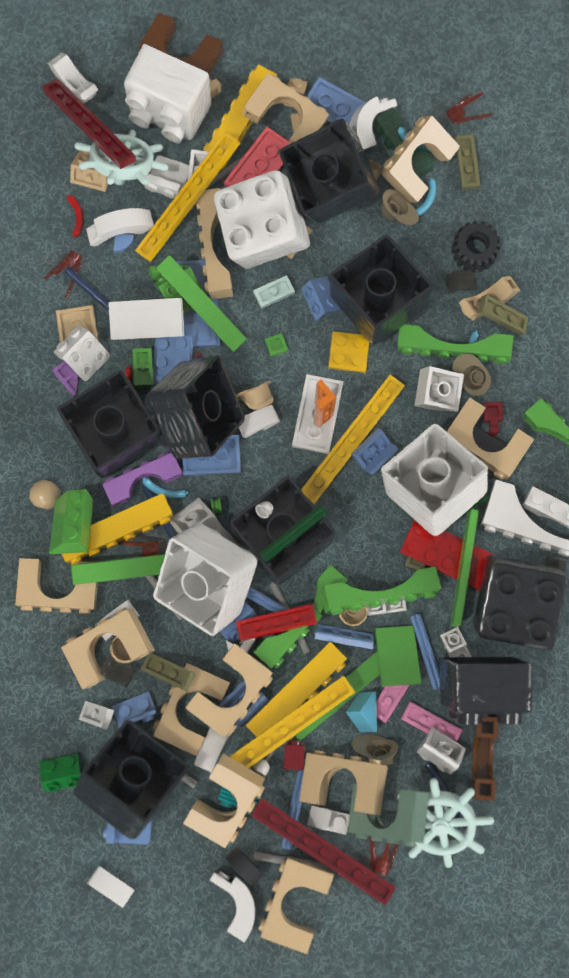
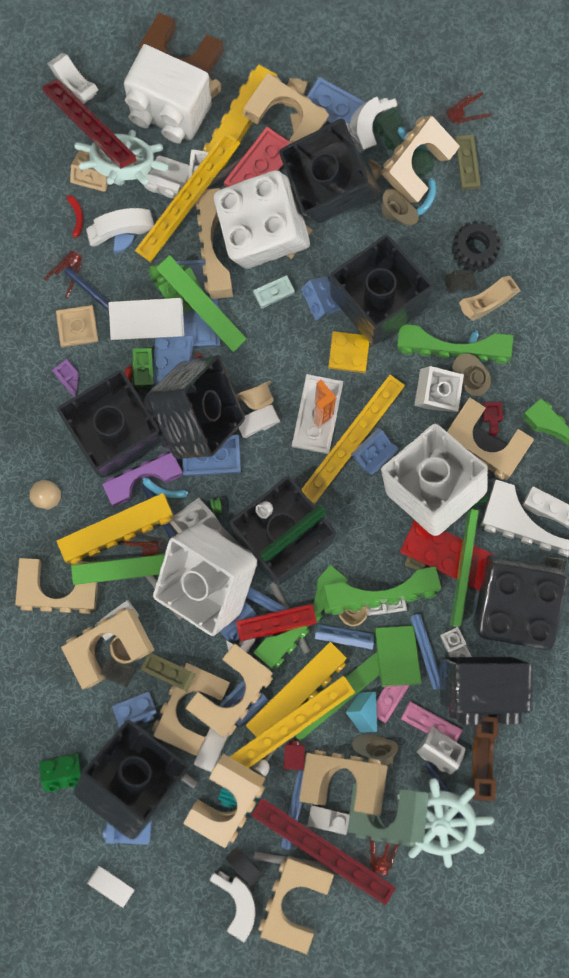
(71, 522): bright green slope -> none
(82, 352): white bracket -> none
(96, 715): white slope -> none
(276, 345): bright green tile -> none
(503, 315): olive plate -> none

